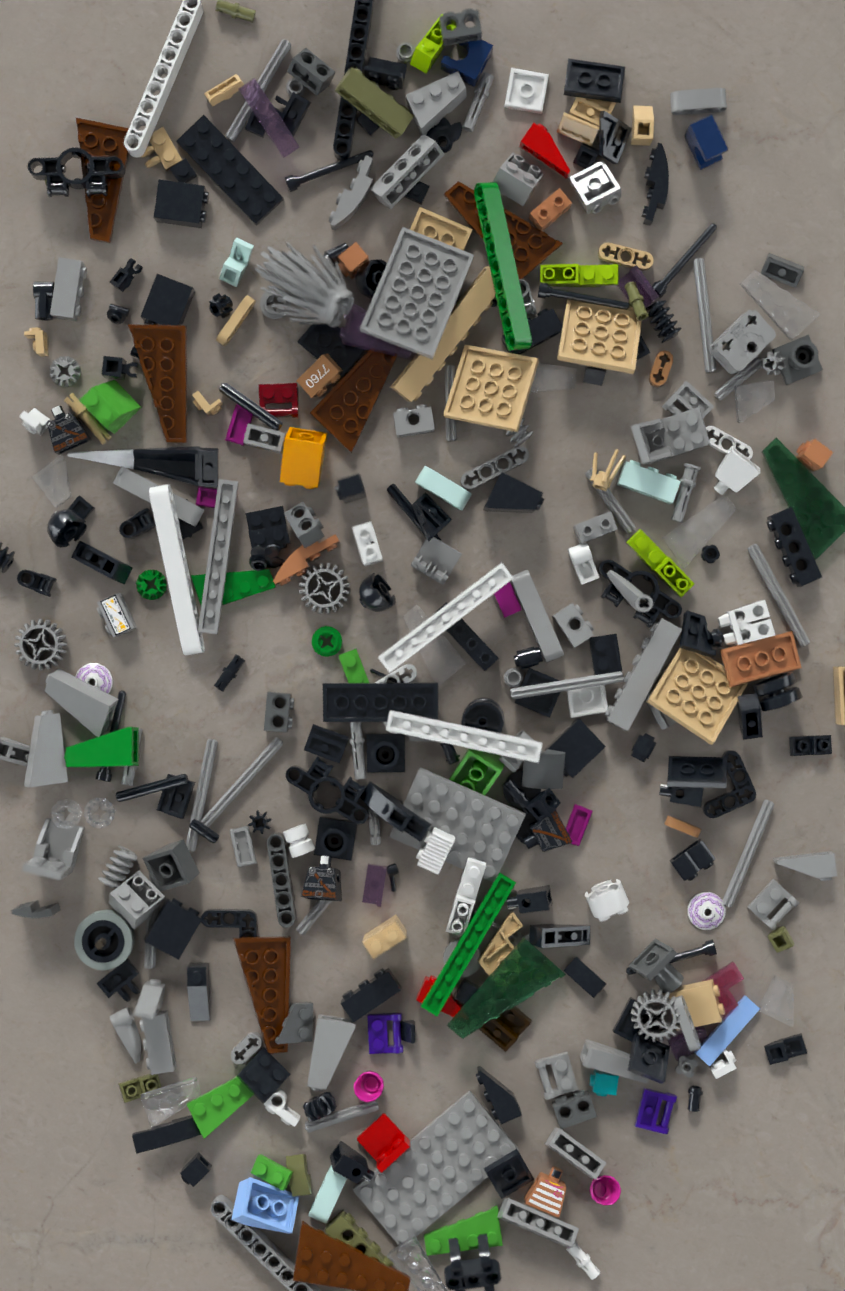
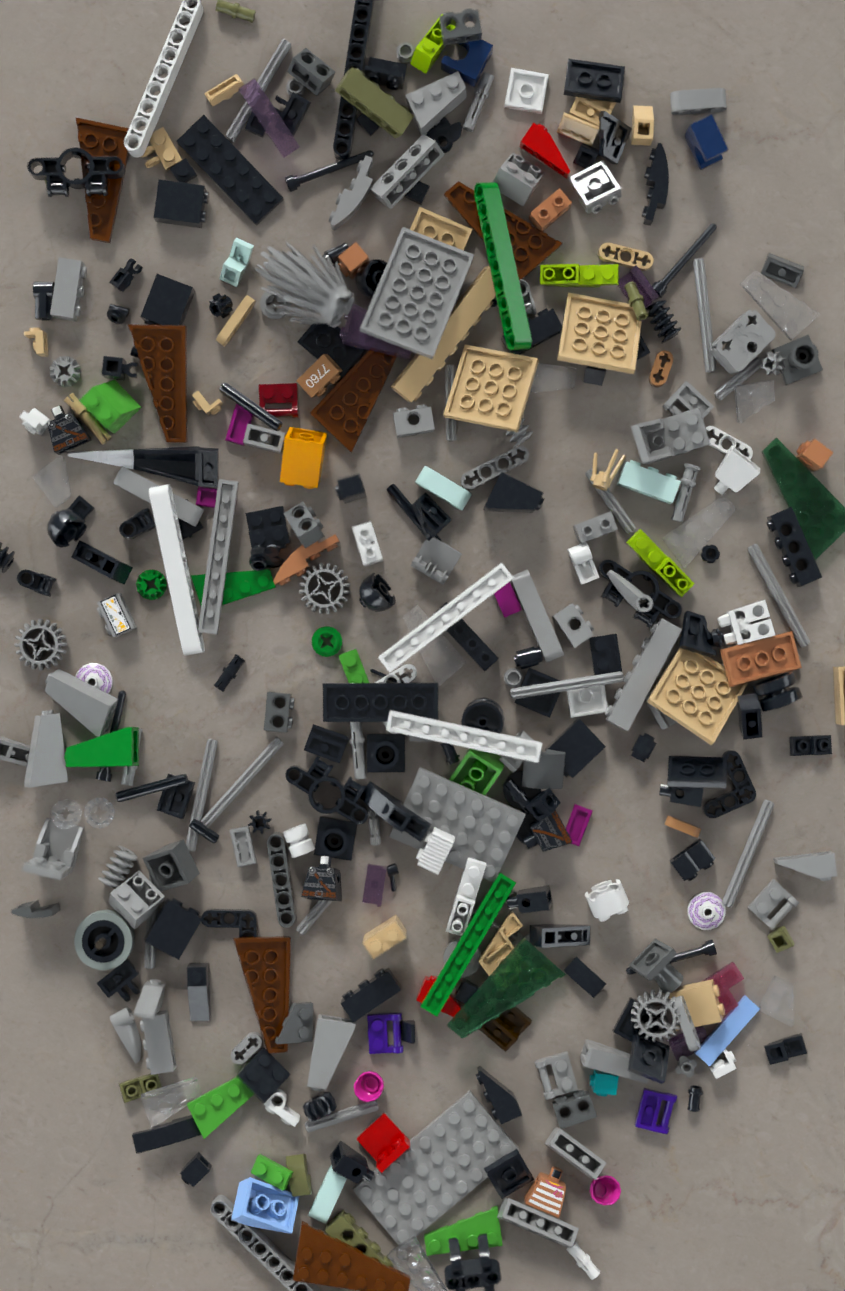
(547, 291): black piece -> none

